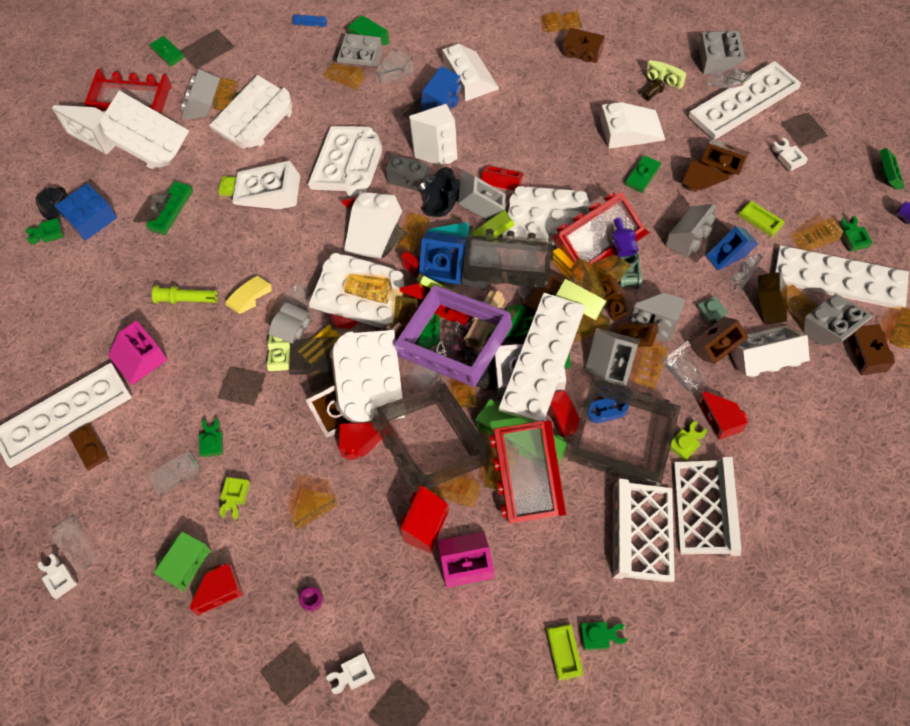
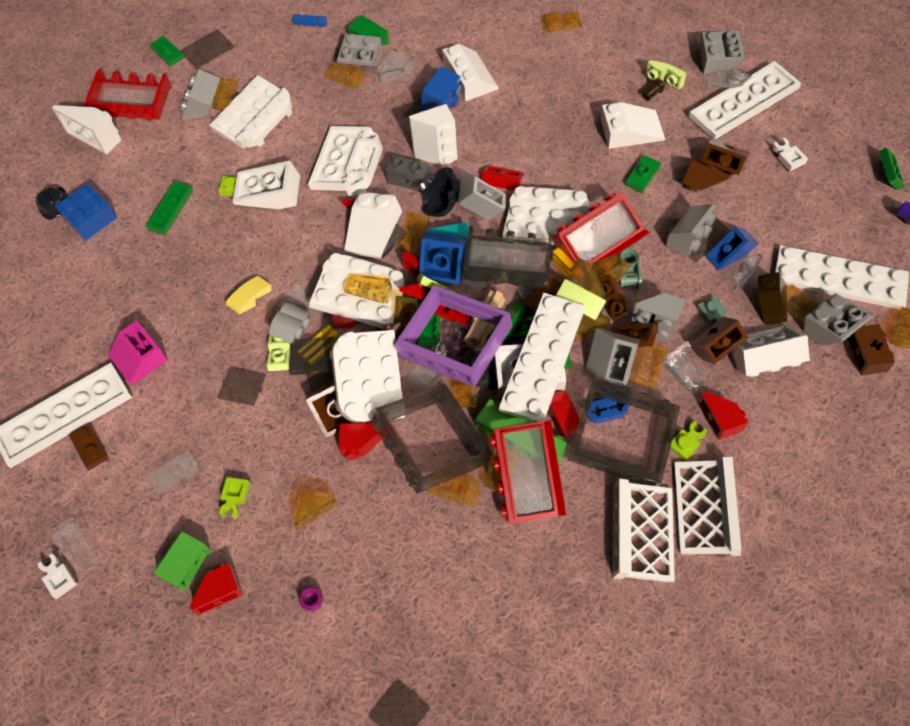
(47, 231): green plate -> none
(141, 131): white plate -> none
(152, 207): clear smoke piece -> none
(177, 295): lime pin -> none
(212, 441): green plate -> none
(290, 674): clear smoke piece -> none
(356, 673): white plate -> none
(424, 519): red slope -> none
(466, 559): dark pink slope -> none
(499, 224): lime tile -> none
(564, 652): lime tile -> none
(583, 45): reddish brown brick -> none
(597, 636): green plate -> none
(624, 239): dark purple piece -> none
(761, 218): lime tile -> none
(804, 129): clear smoke piece -> none
(828, 227): clear yellow slope -> none
(855, 236): green plate -> none

